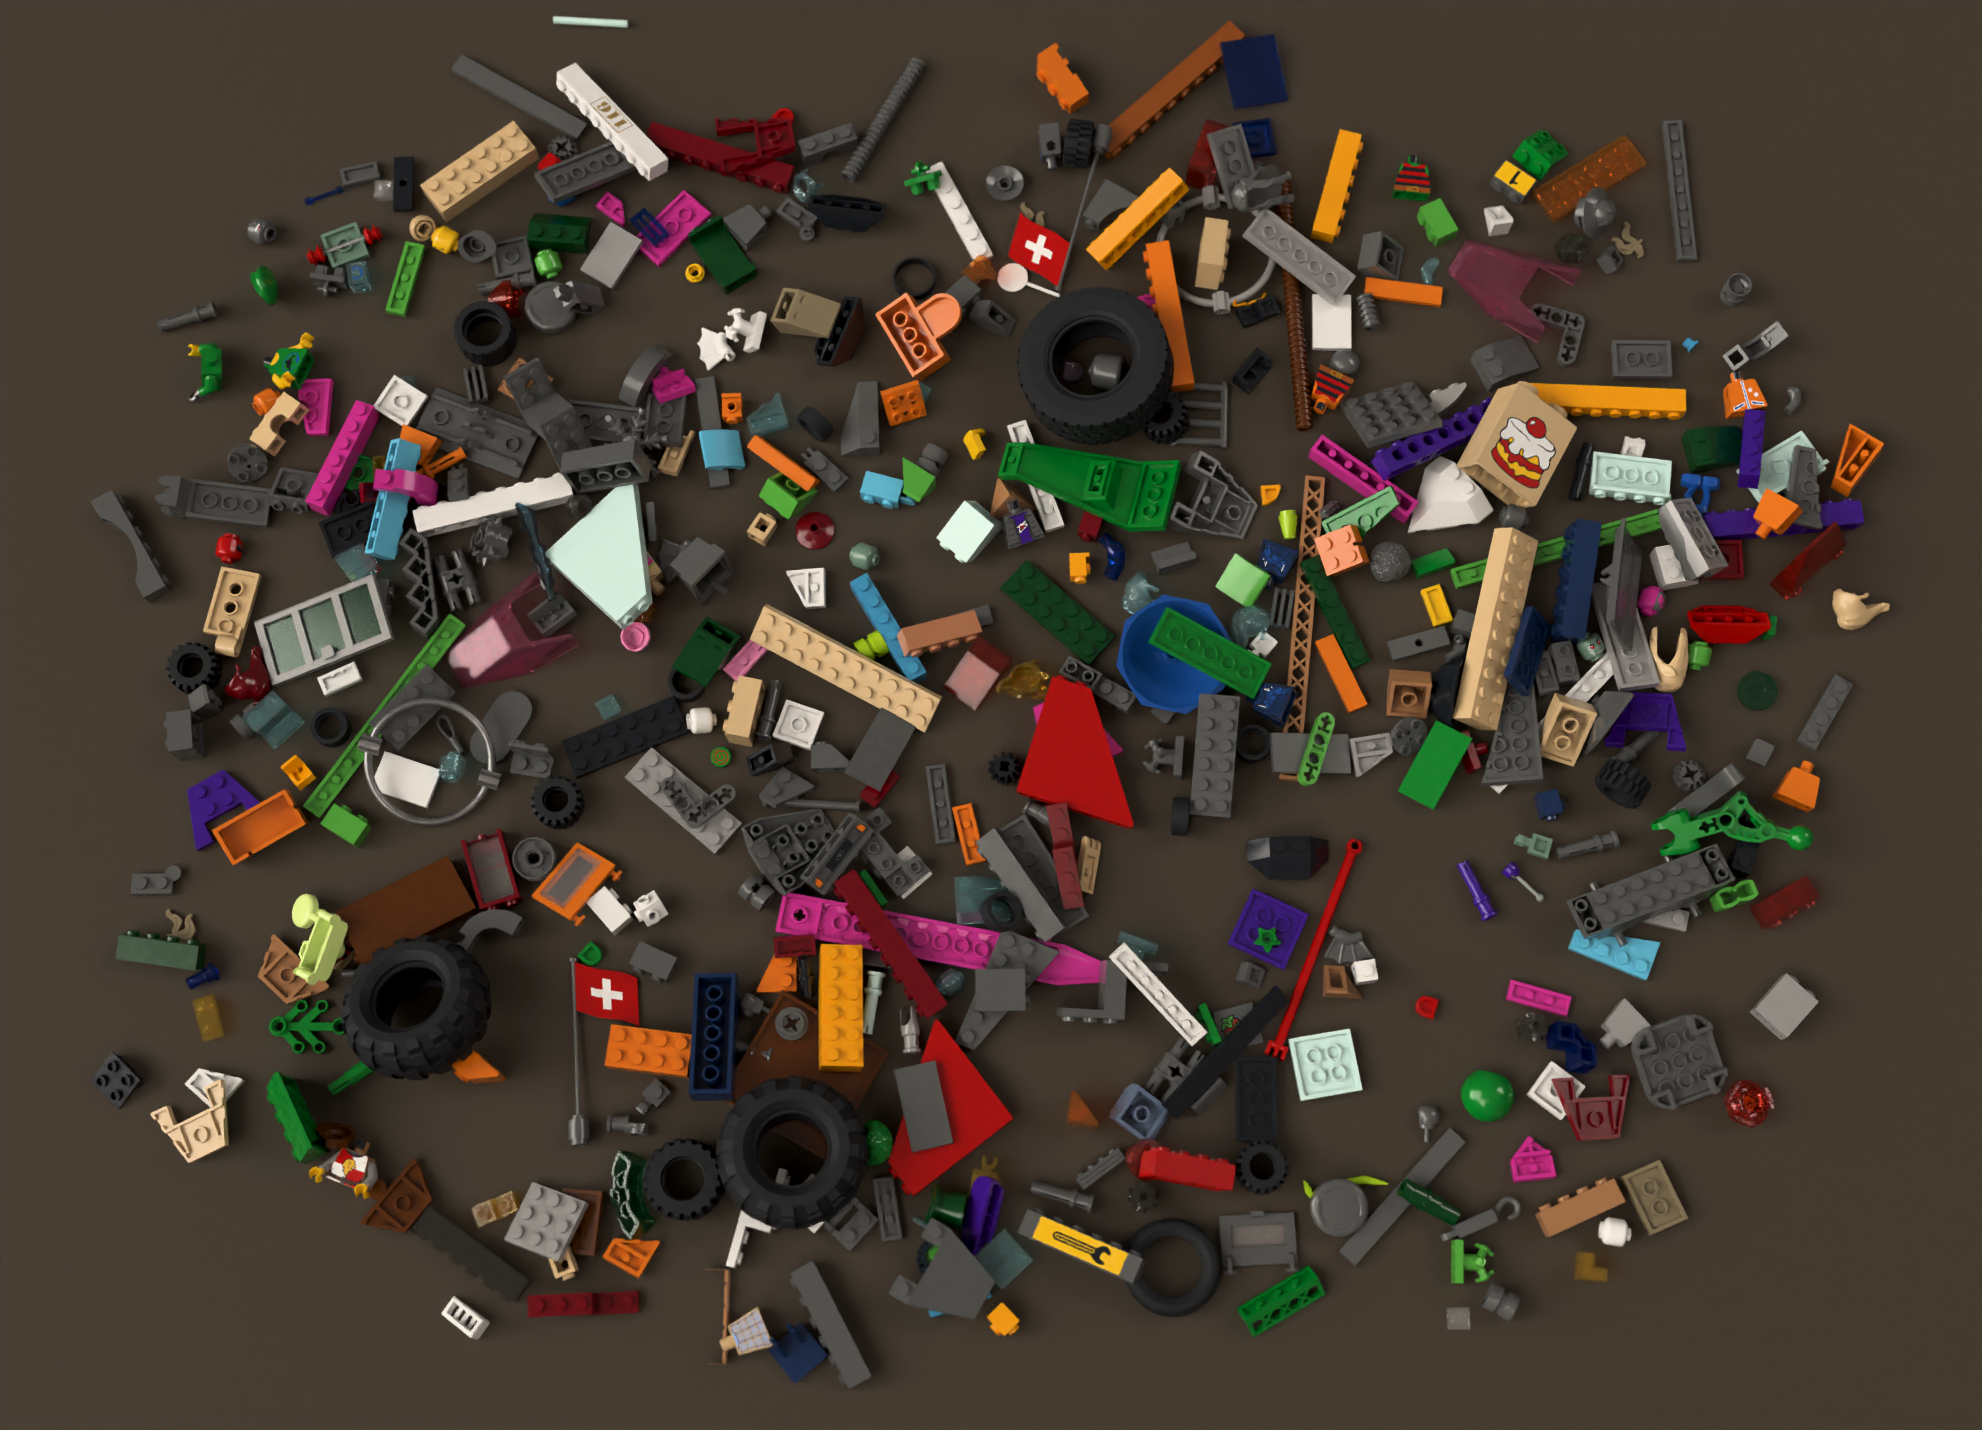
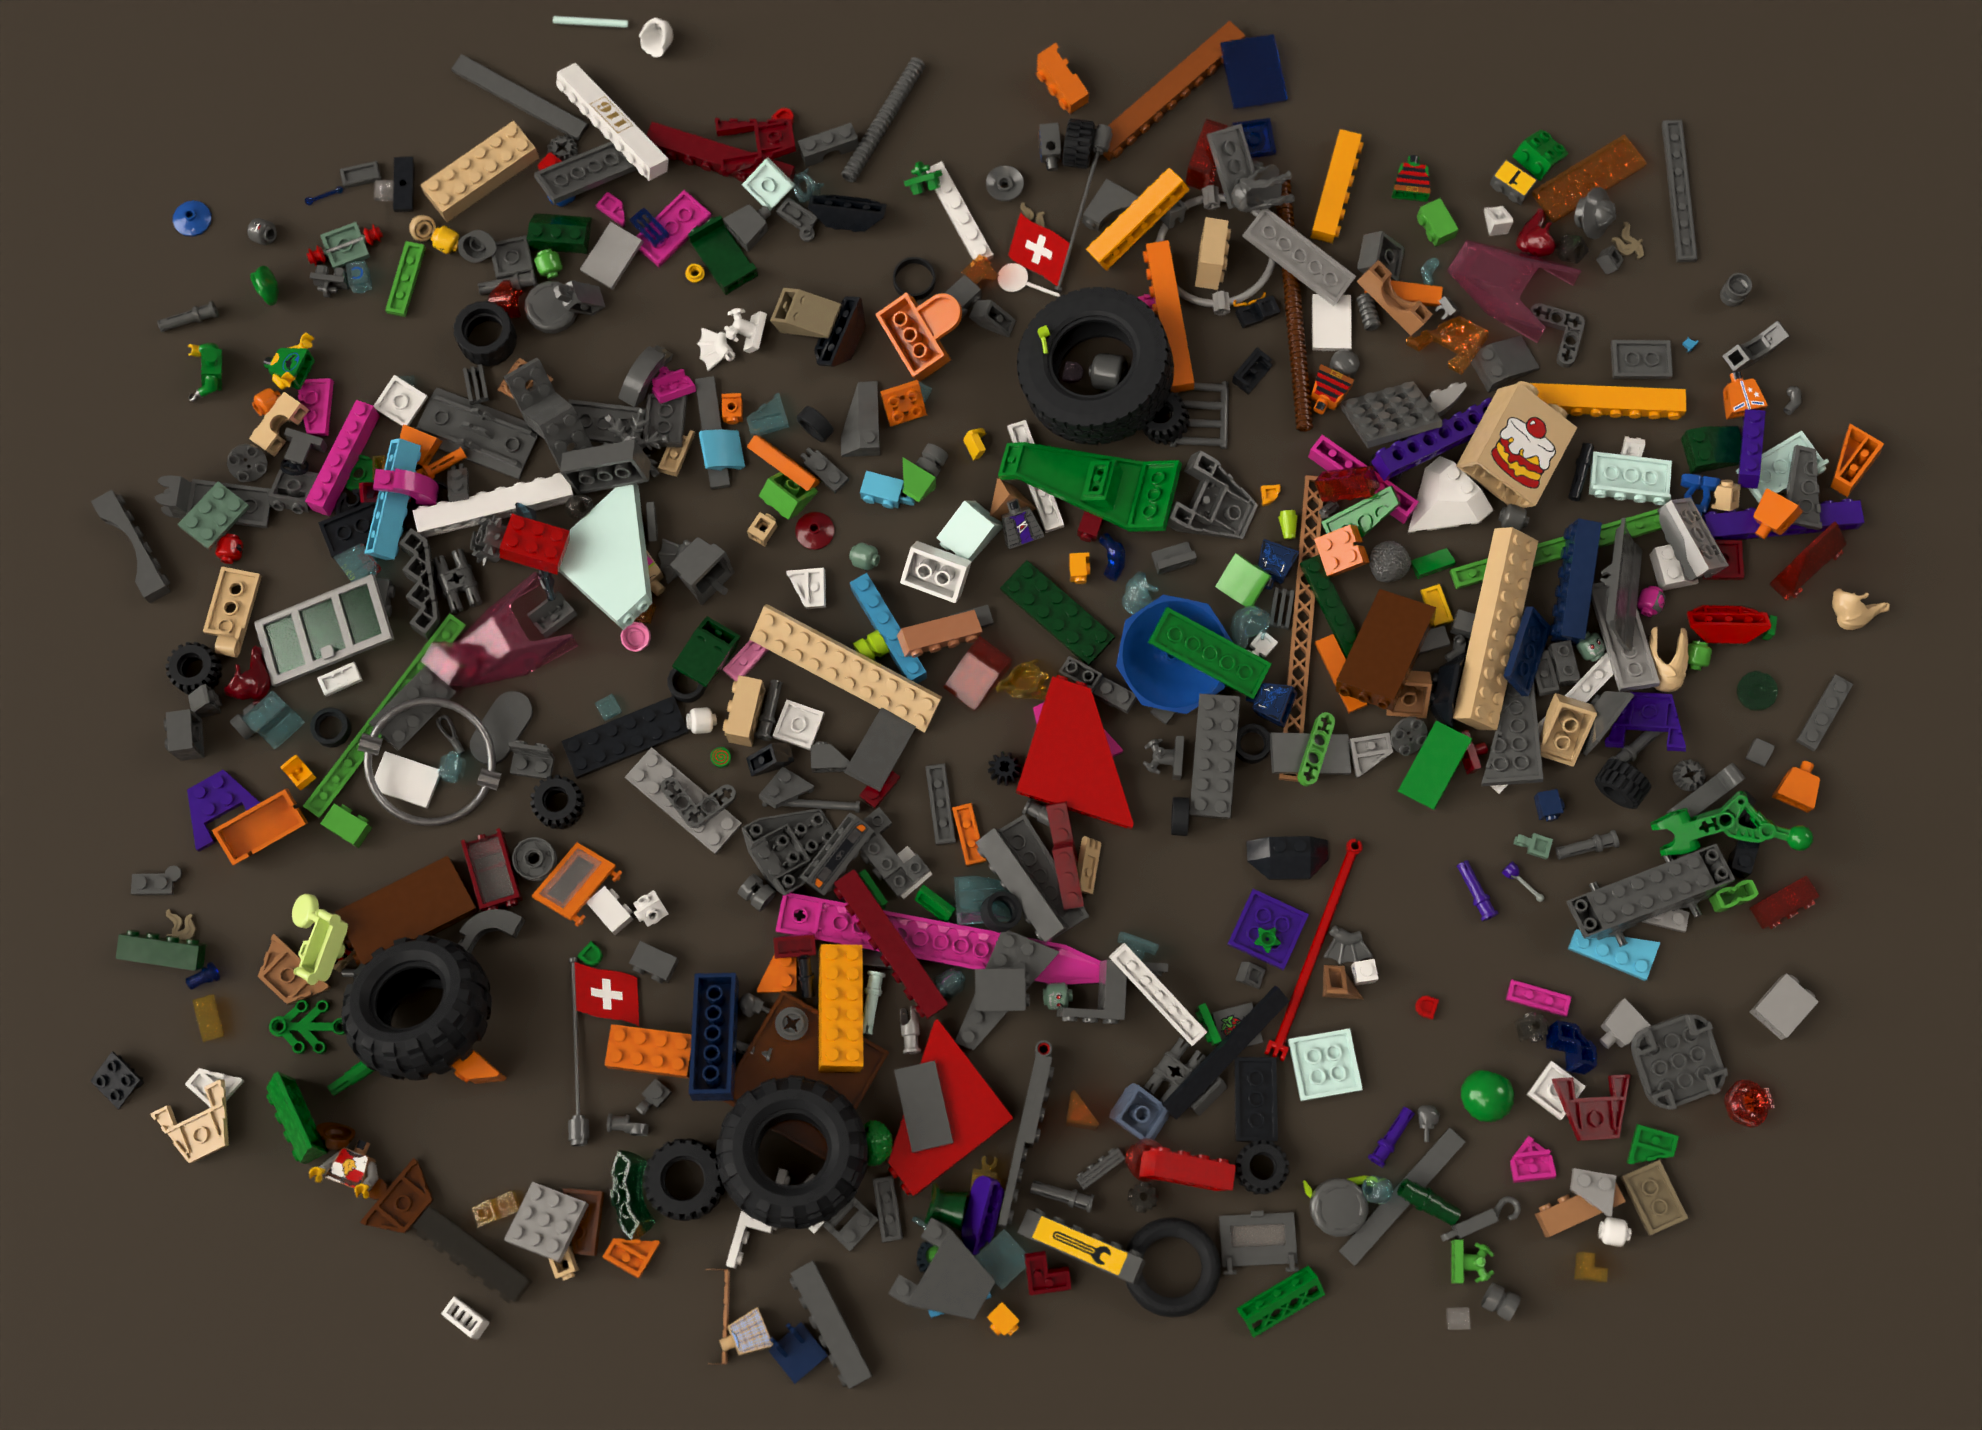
(197, 223): none -> blue dish
(213, 515): none -> sand green plate
(298, 450): none -> dark grey piece
(452, 663): none -> brick
(534, 544): none -> red brick
(583, 1304): dark red bracket -> none
(656, 37): none -> white hair
(768, 184): none -> light aqua tile
(934, 904): none -> green tile
(935, 571): none -> white brick
(1028, 1129): none -> dark grey hinge
(1041, 1278): none -> dark red plate
(1043, 333): none -> lime hand
(1057, 995): none -> sand green head
(1347, 484): none -> clear red brick
(1377, 1189): none -> clear light blue head
(1385, 650): none -> reddish brown brick
(1386, 1145): none -> dark purple pin
(1408, 314): none -> medium nougat arch
(1449, 307): none -> tile
(1456, 335): none -> clear orange wing
(1535, 239): none -> dark red piece
(1595, 1188): none -> light grey wing
(1651, 1144): none -> green wing
(1727, 496): none -> tan brick

